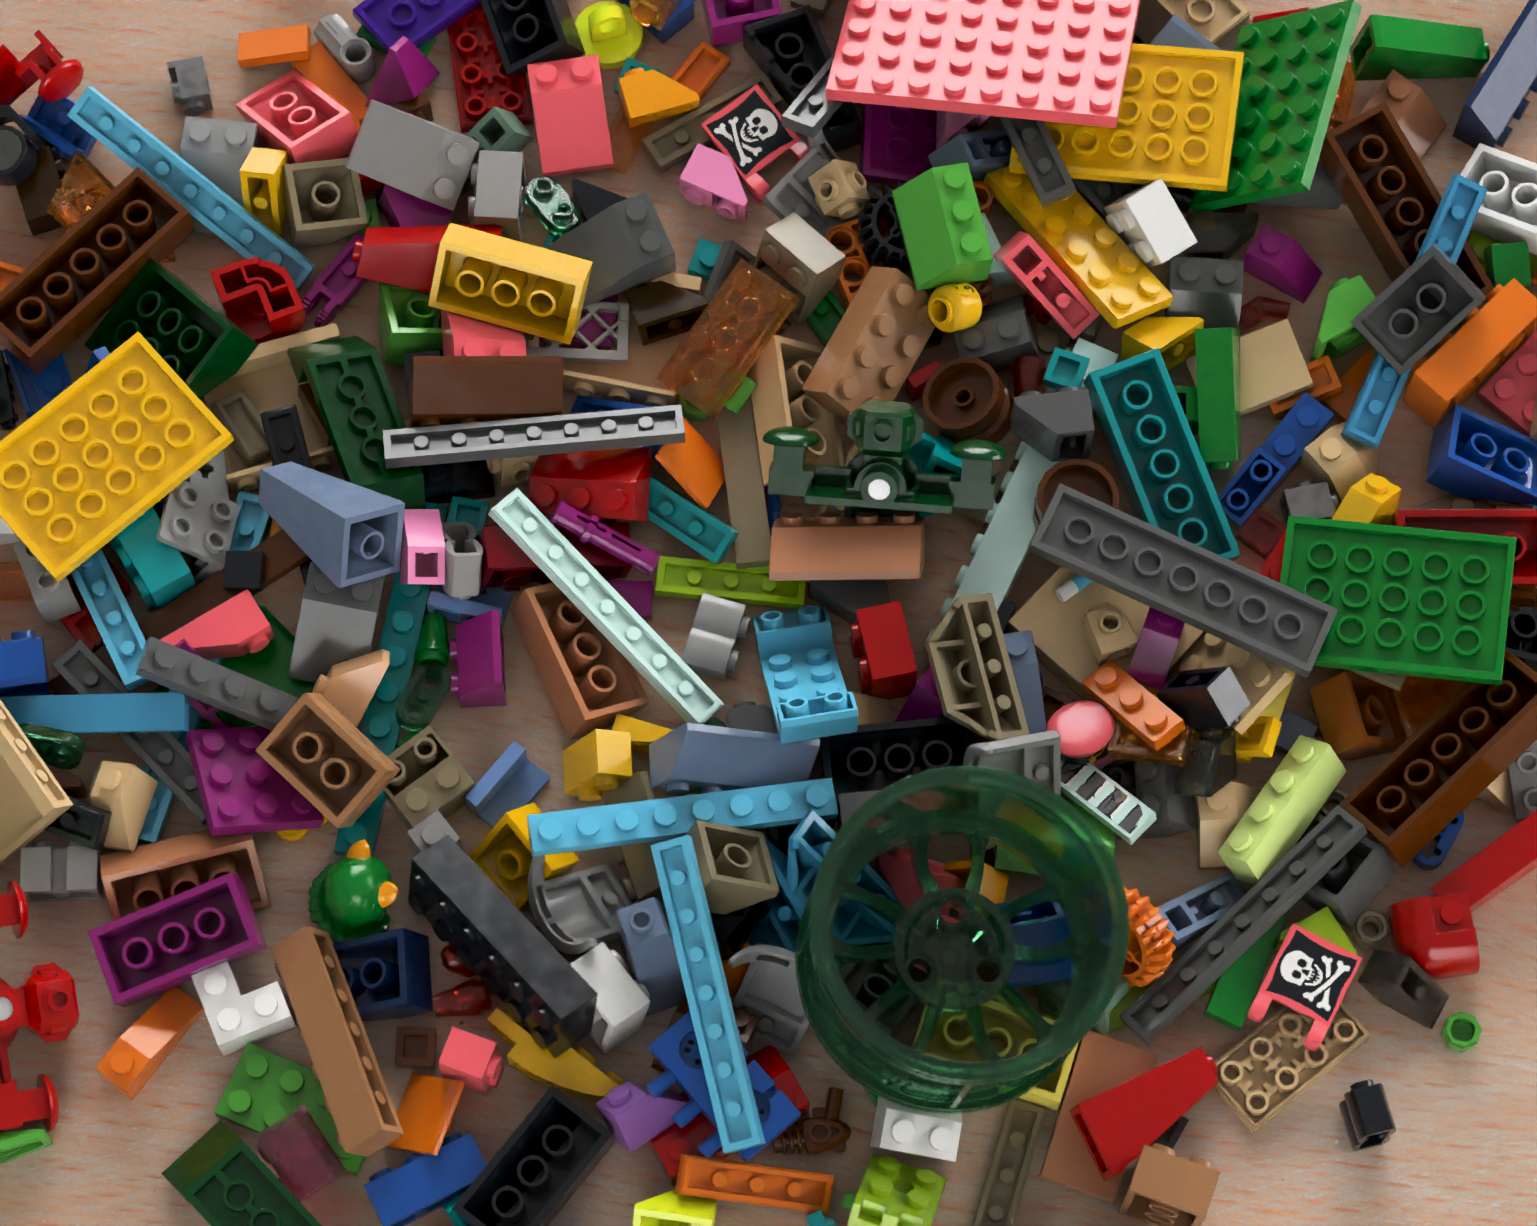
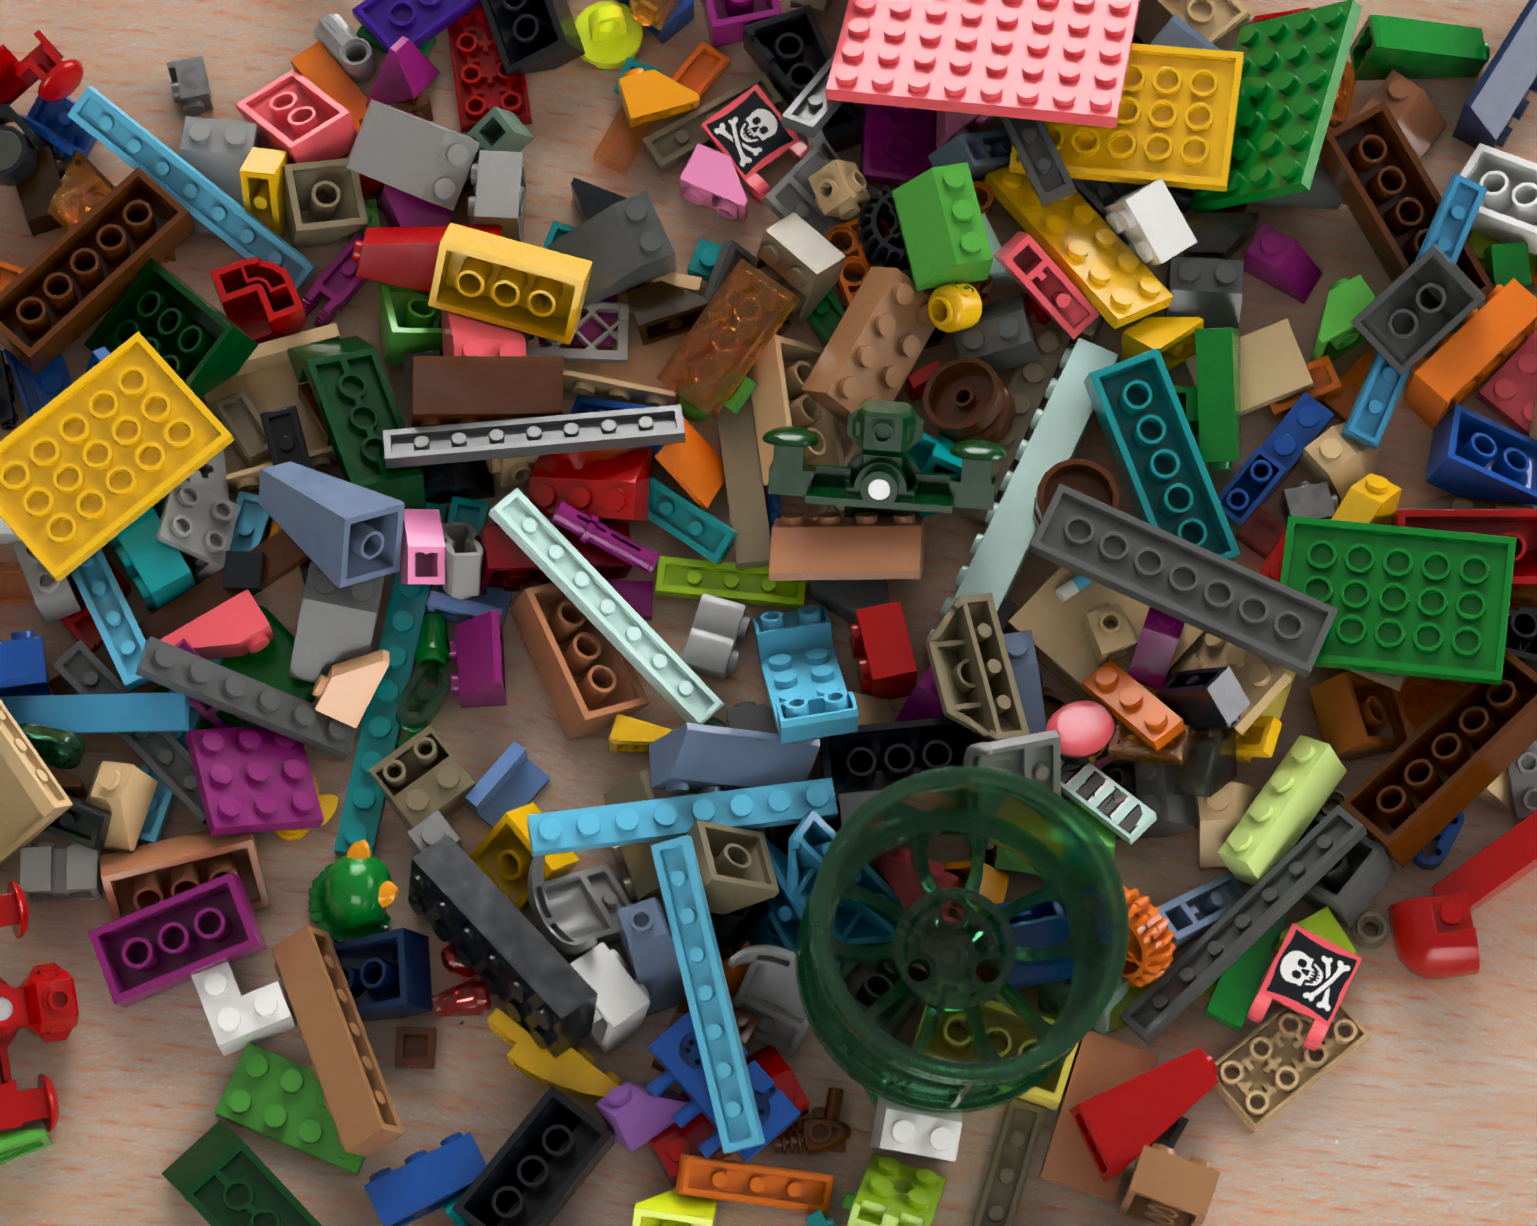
(148, 1042): orange slope -> none
(274, 46): orange tile -> none
(299, 1153): clear pink brick -> none
(327, 760): medium nougat brick -> none
(426, 1113): orange piece -> none
(471, 1061): coral brick -> none
(552, 205): clear green plate -> none
(570, 115): coral slope -> none
(597, 764): yellow brick -> none
(1028, 374): clear red cone -> none
(1054, 423): dark grey slope -> none
(1065, 369): teal plate -> none
(1261, 308): clear red arm -> none
(1291, 729): sand blue tile -> none
(1367, 1115): black brick -> none
(1403, 987): clear smoke slope -> none
(1461, 1031): bright green tile -> none

